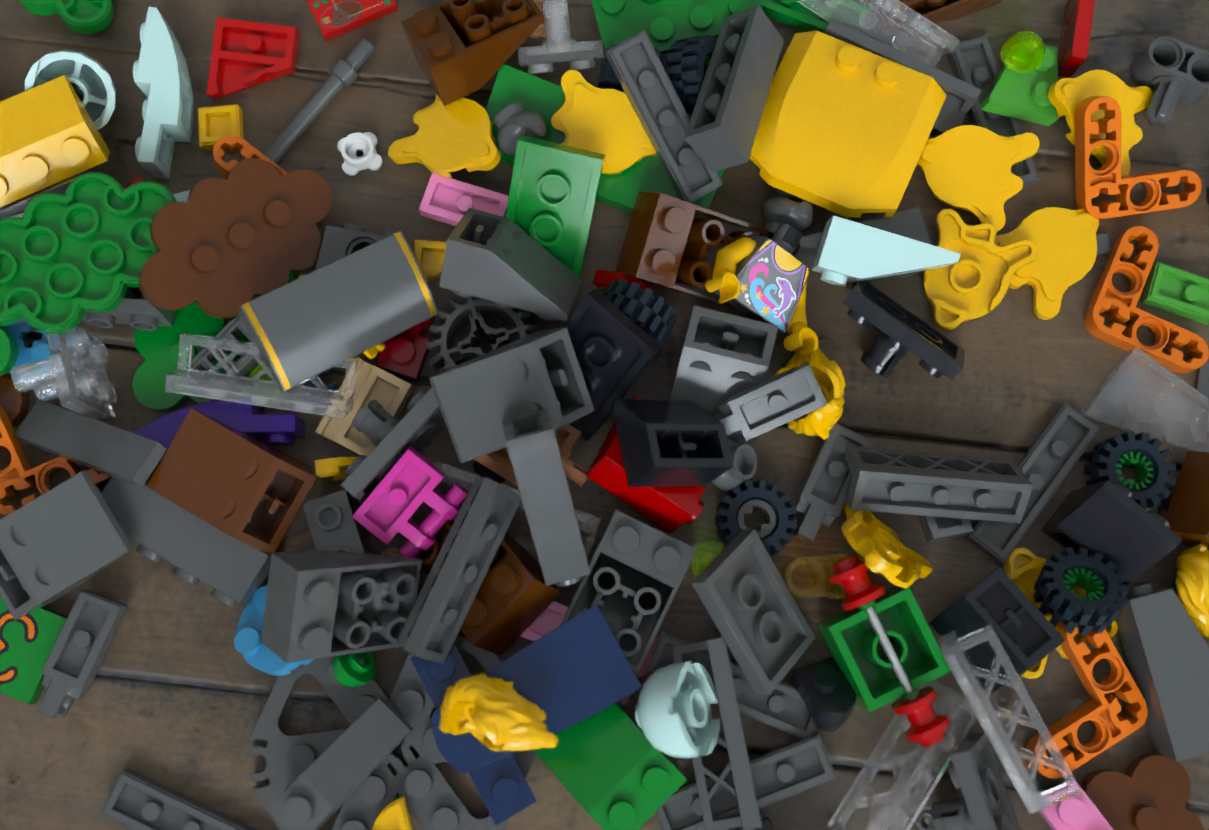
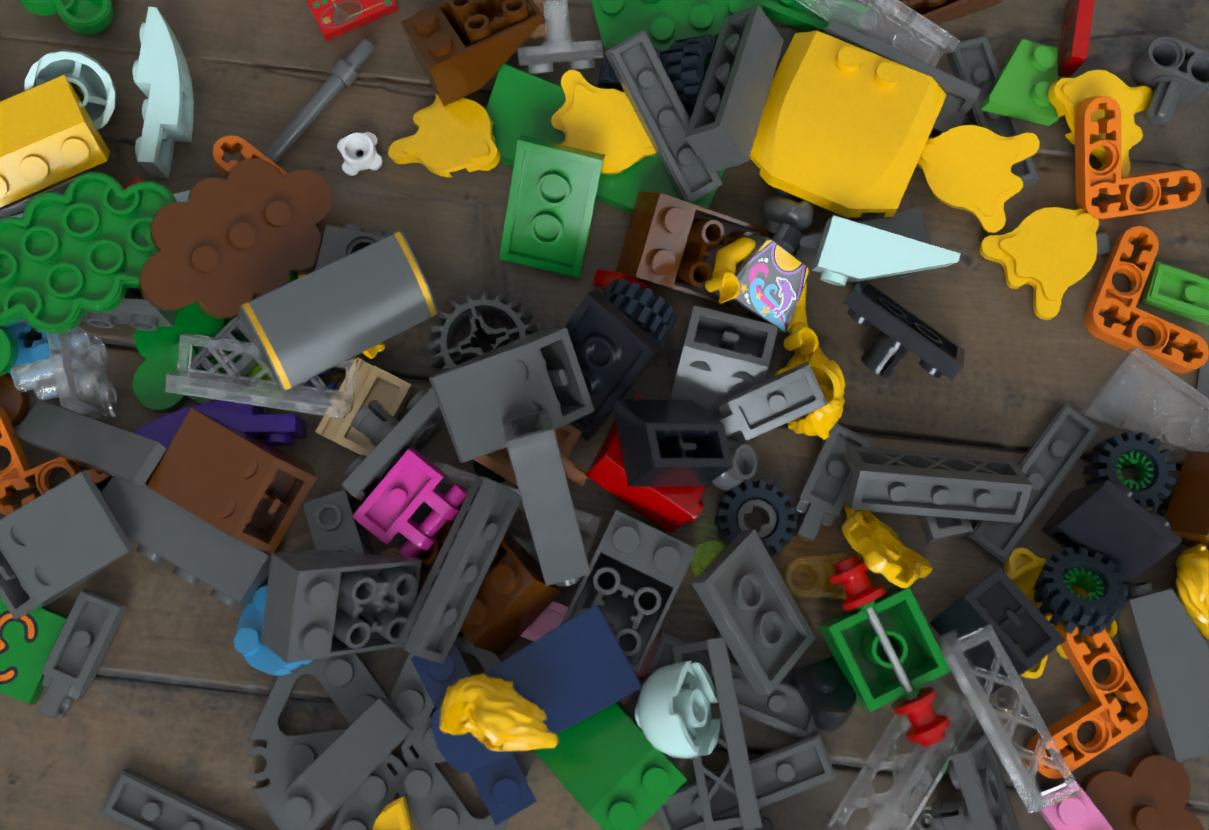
(219, 122): yellow tile -> none
(250, 55): red wing -> none
(333, 468): yellow tile -> none
(354, 668): green plate -> none
(406, 352): dark red plate -> none
(430, 257): yellow tile -> none
(450, 199): bright pink plate -> none
(504, 264): dark grey slope -> none
(517, 121): dark grey animal -> none
(979, 277): yellow tile -> none
(1023, 52): clear neon green plate -> none

